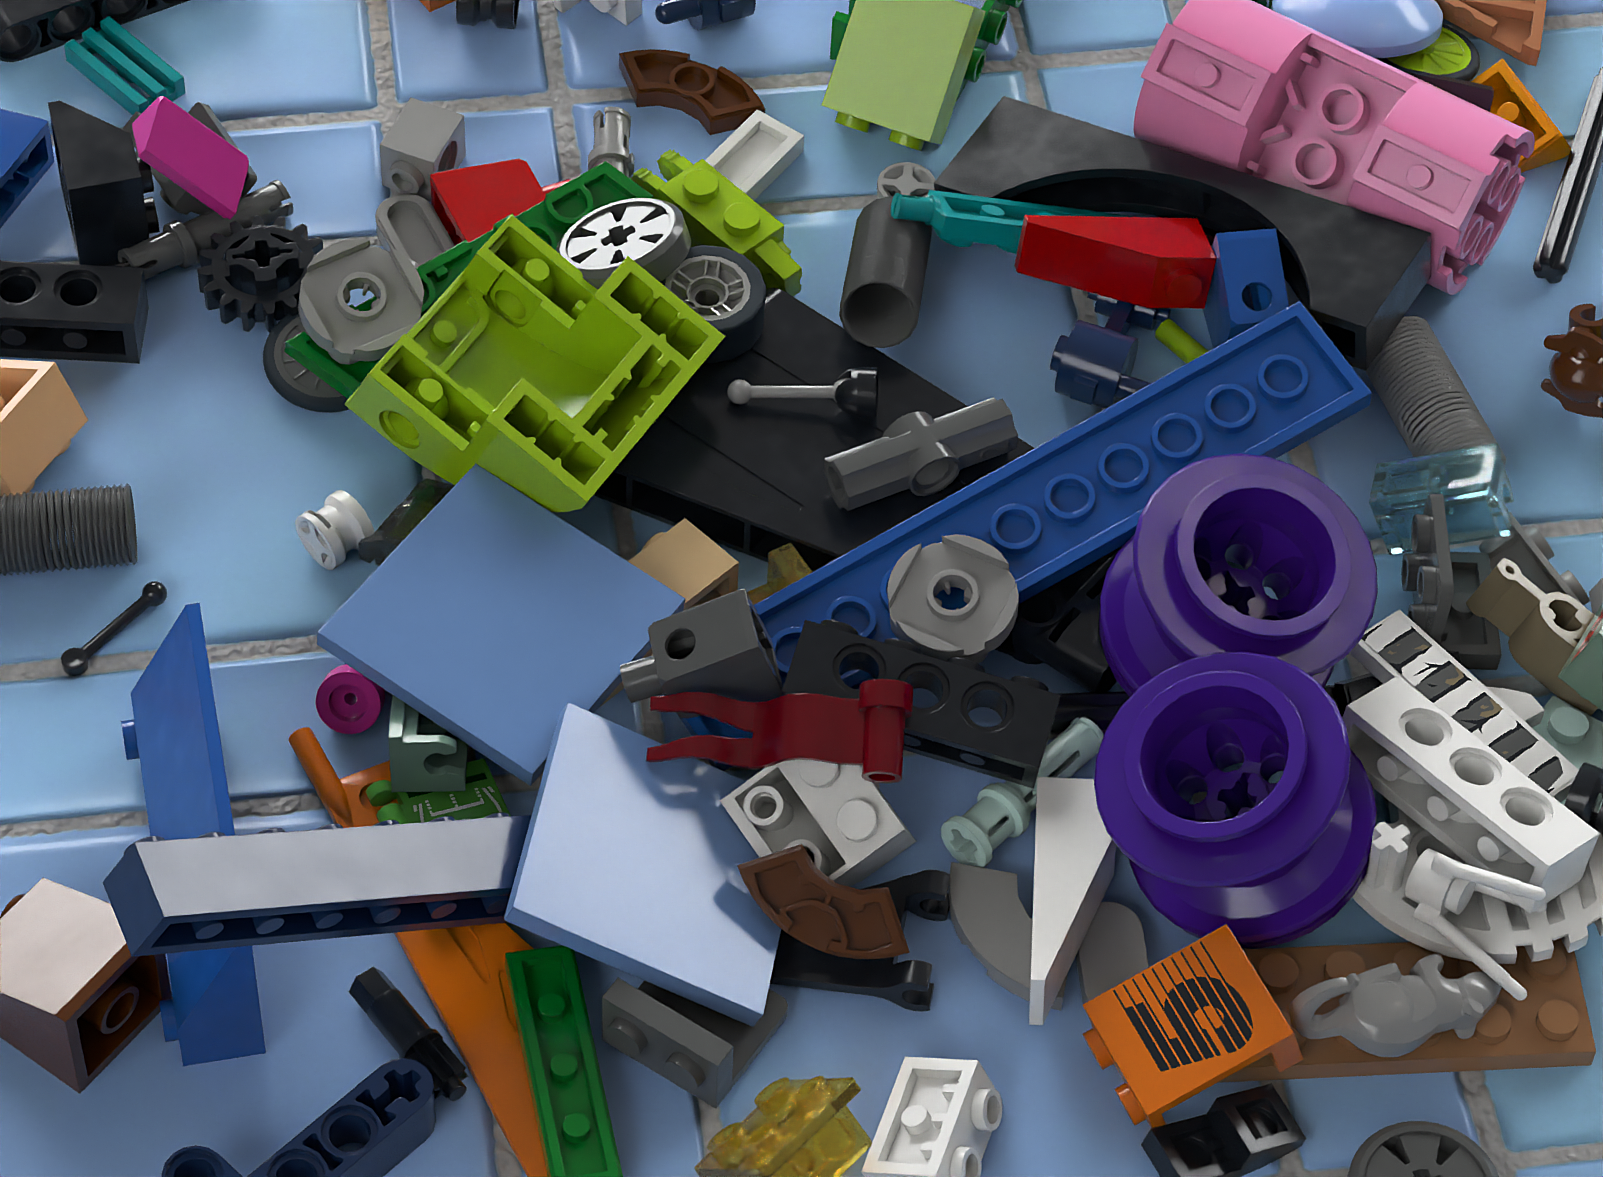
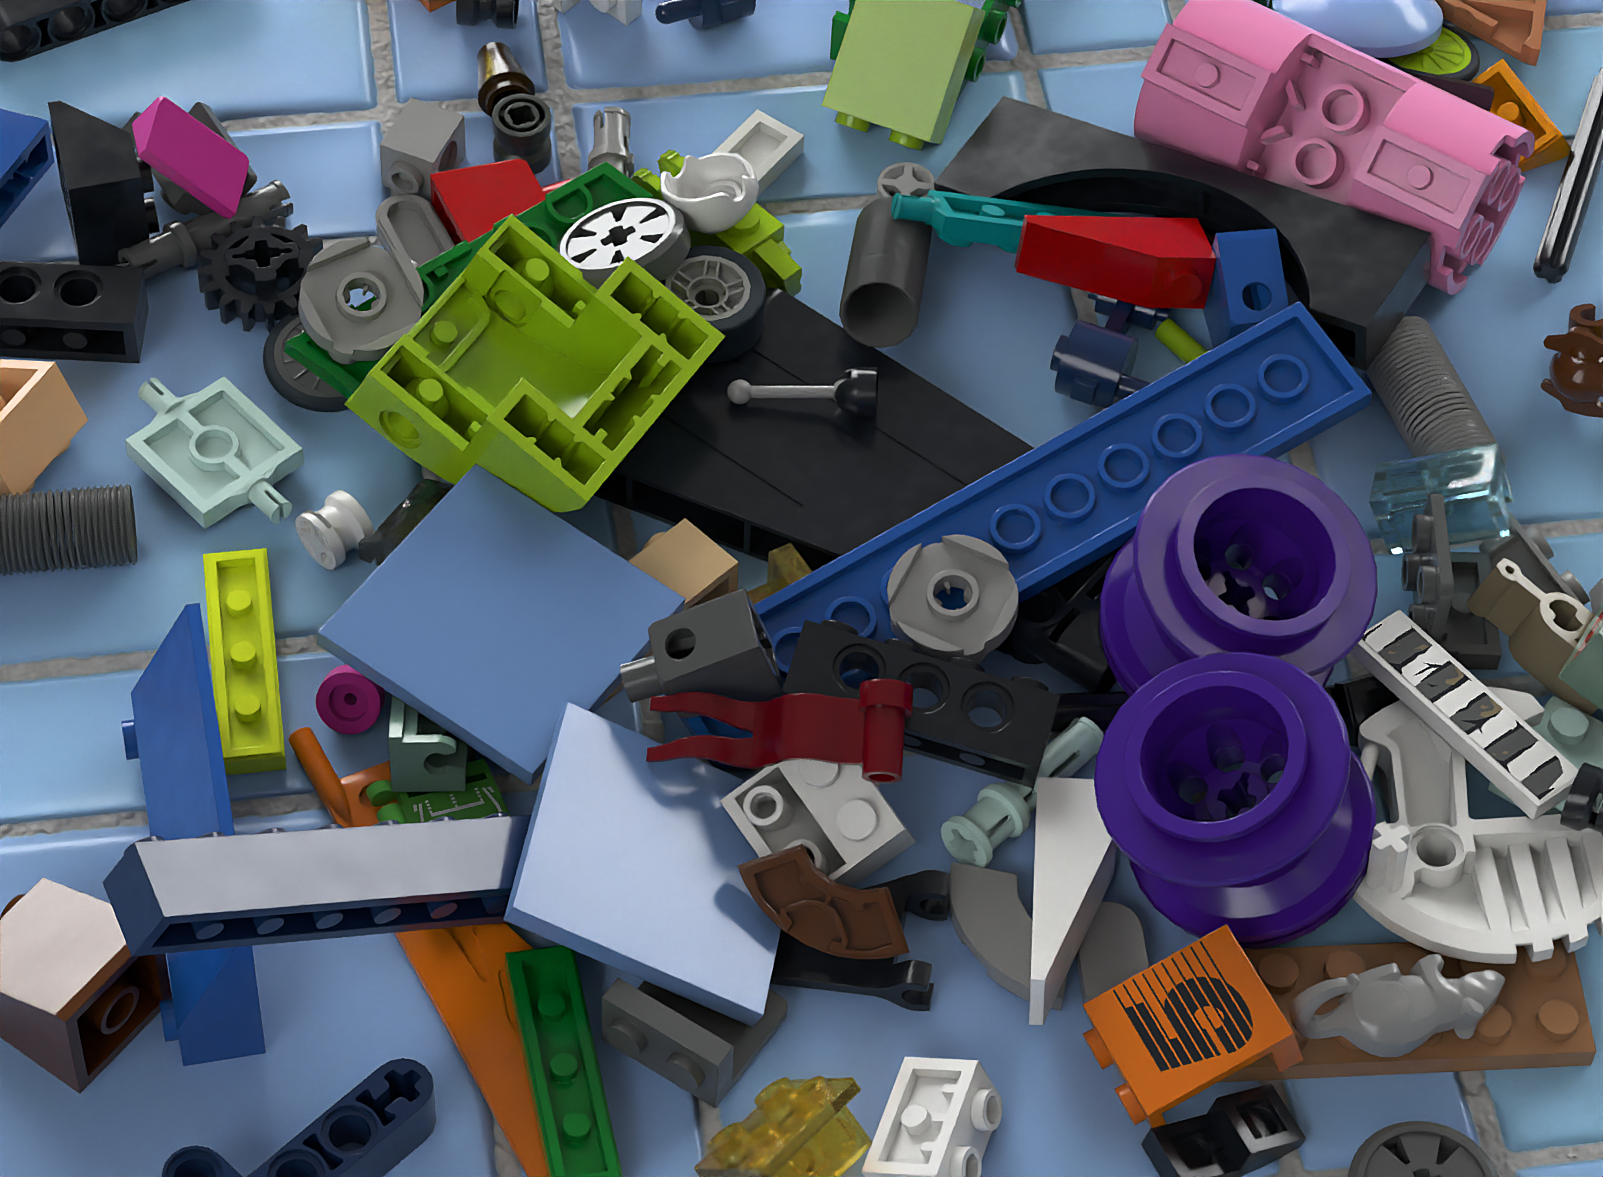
(76, 659): black hinge -> none
(133, 63): teal tile -> none
(214, 451): none -> light aqua plate
(244, 661): none -> neon yellow tile
(409, 1032): black piece -> none
(499, 76): none -> dark brown cone
(522, 131): none -> pearl dark grey wheel
(674, 81): reddish brown tile -> none
(712, 191): none -> white hair
(920, 453): dark grey piece -> none
(1446, 886): white plant -> none
(1466, 792): white brick -> none

